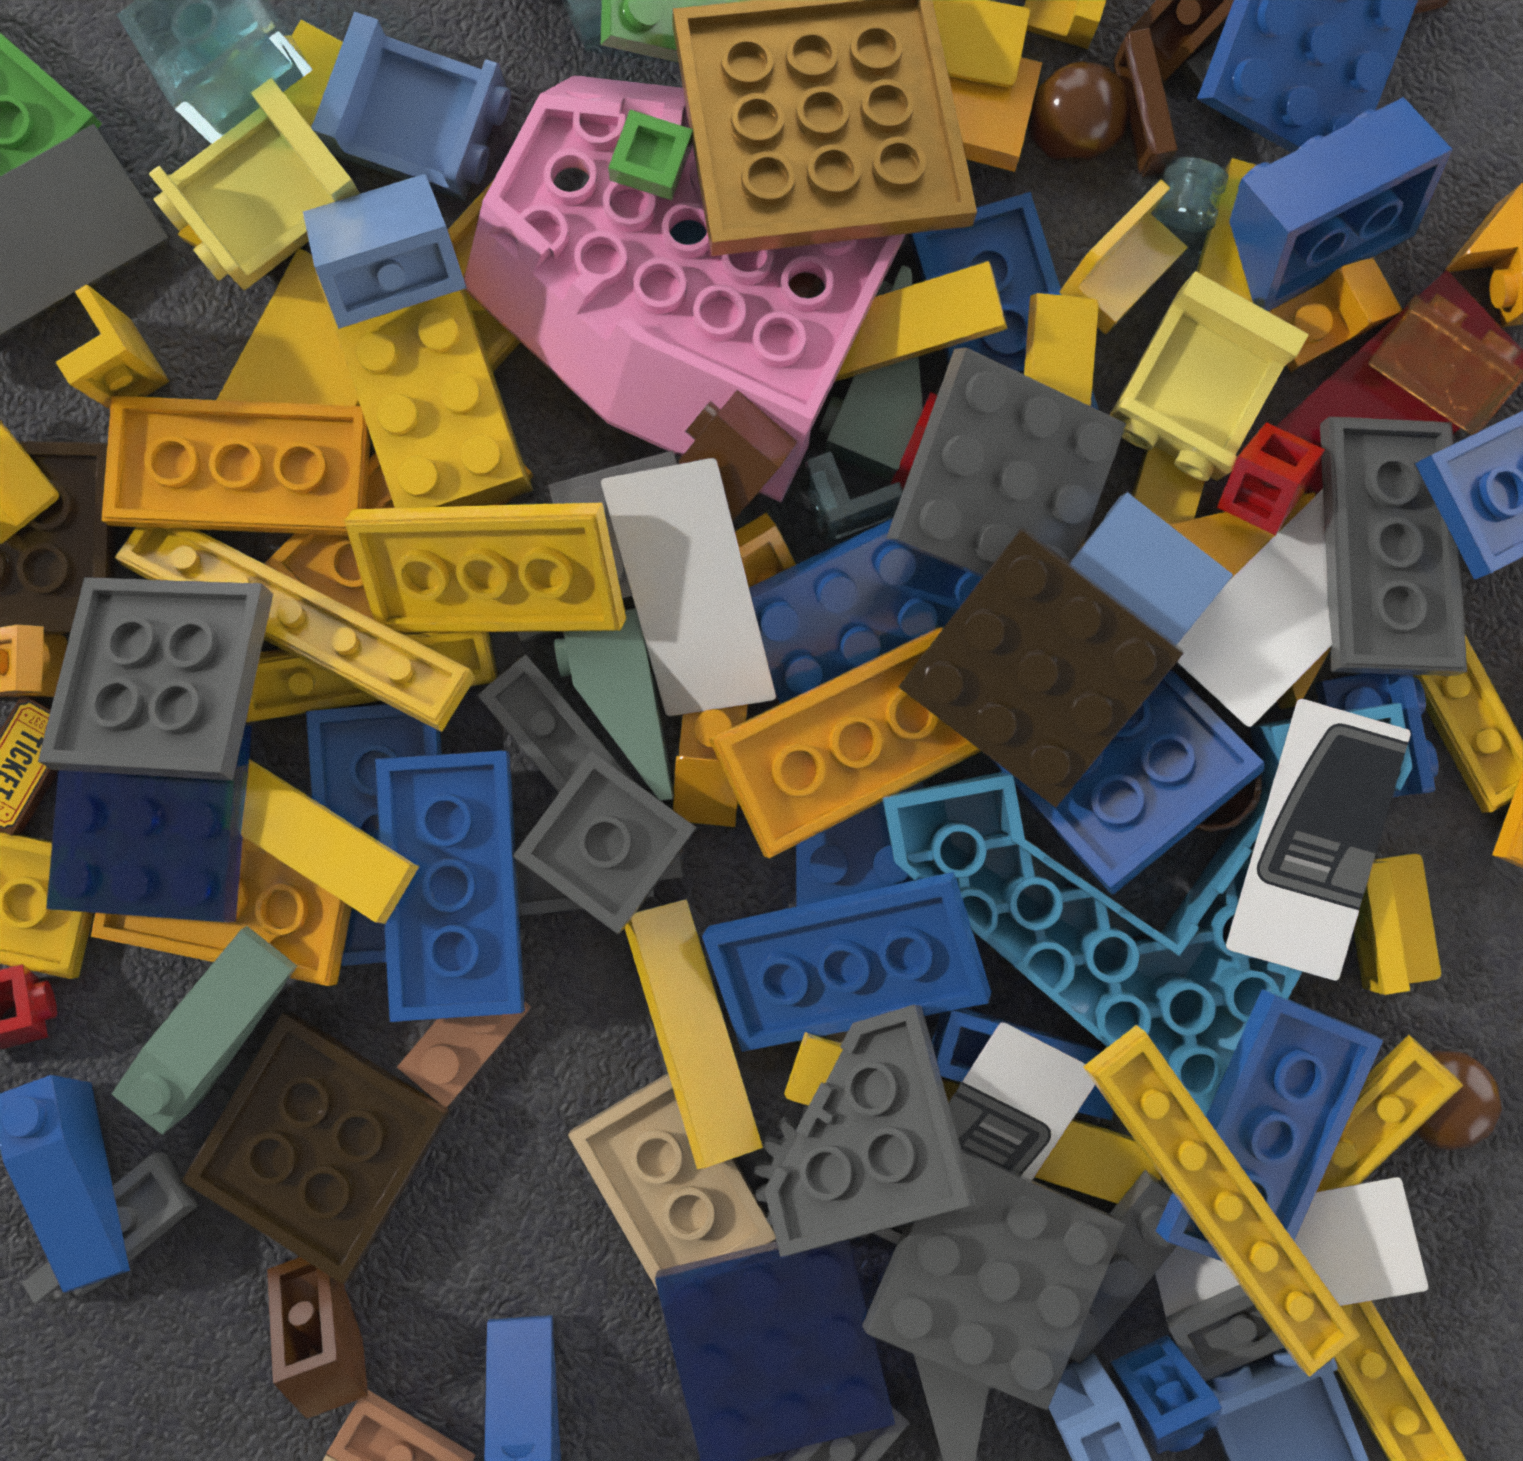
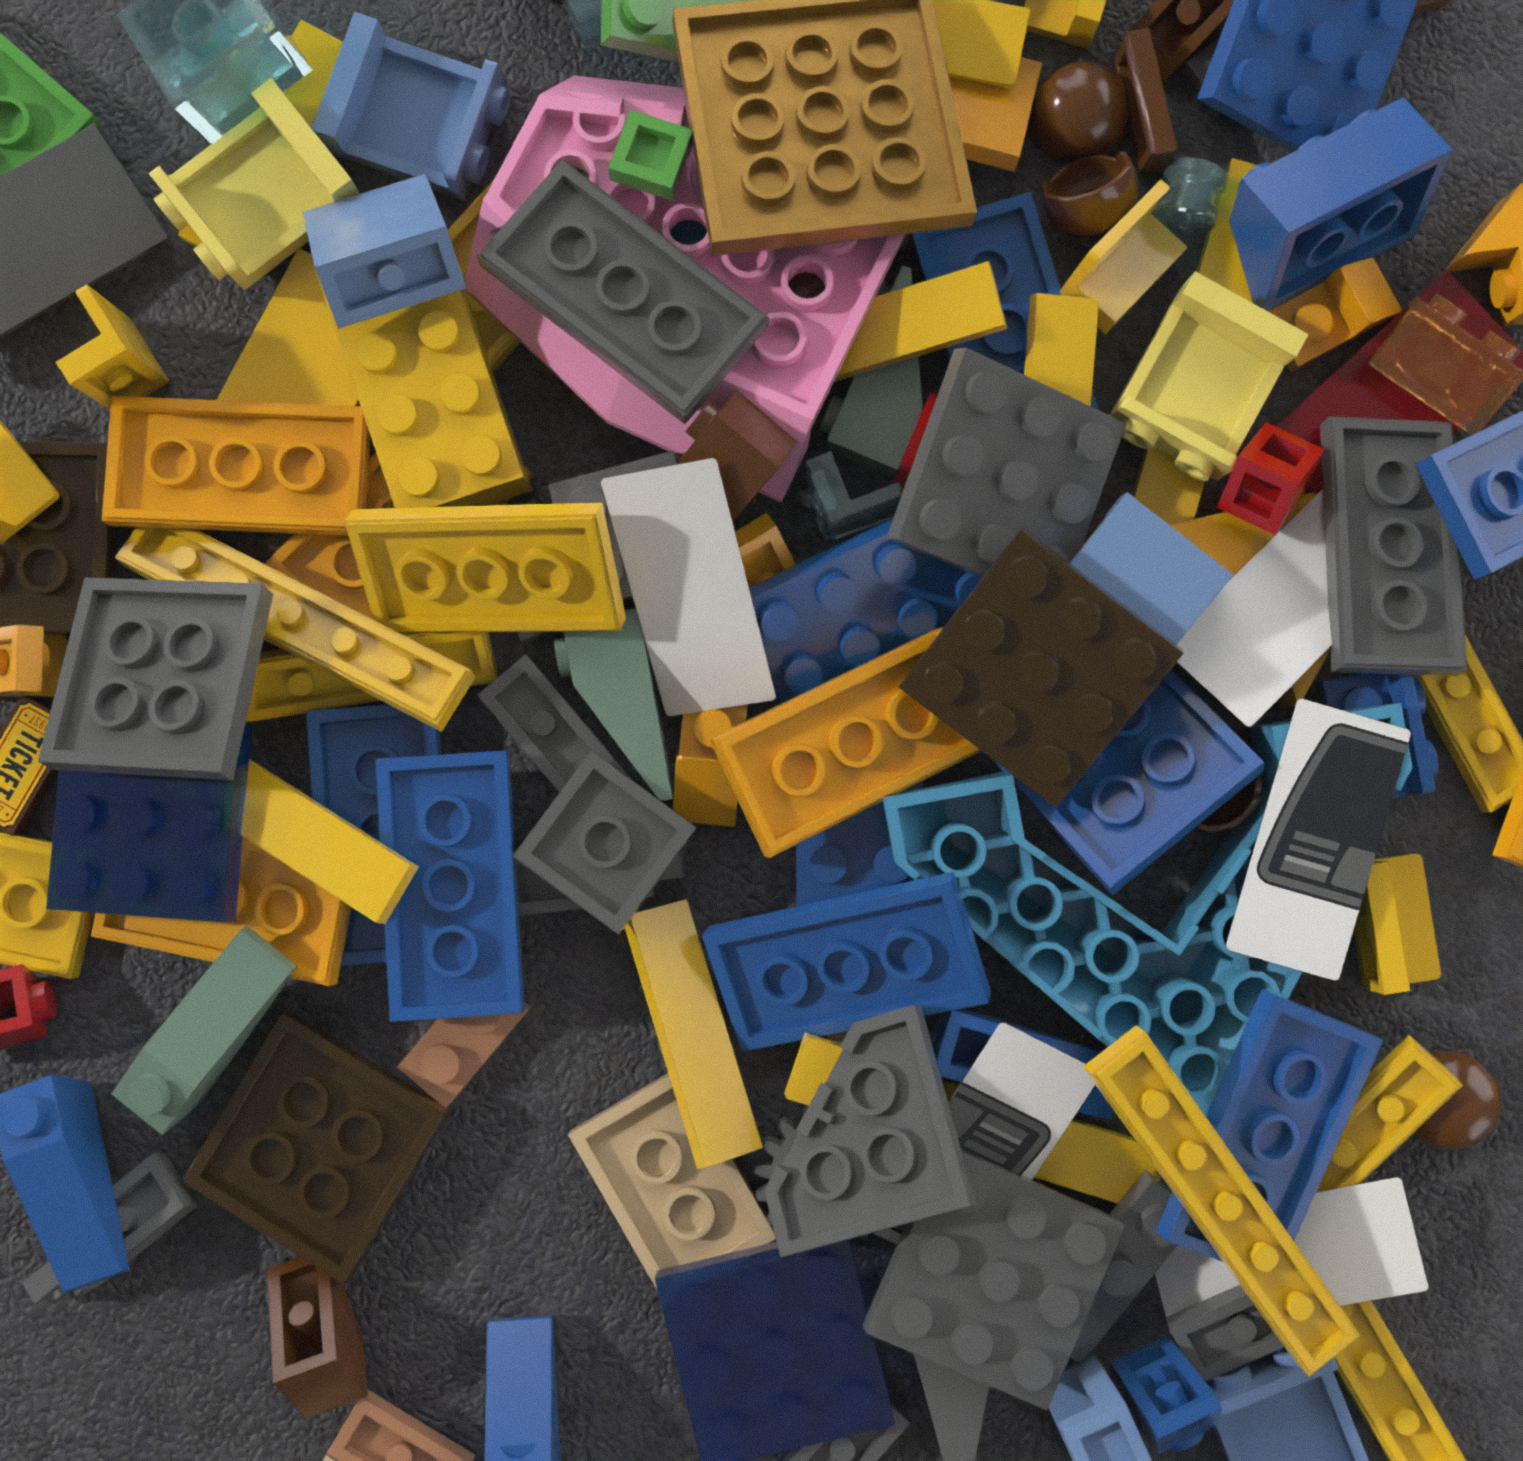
(623, 291): none -> dark grey tile
(1091, 194): none -> reddish brown hair

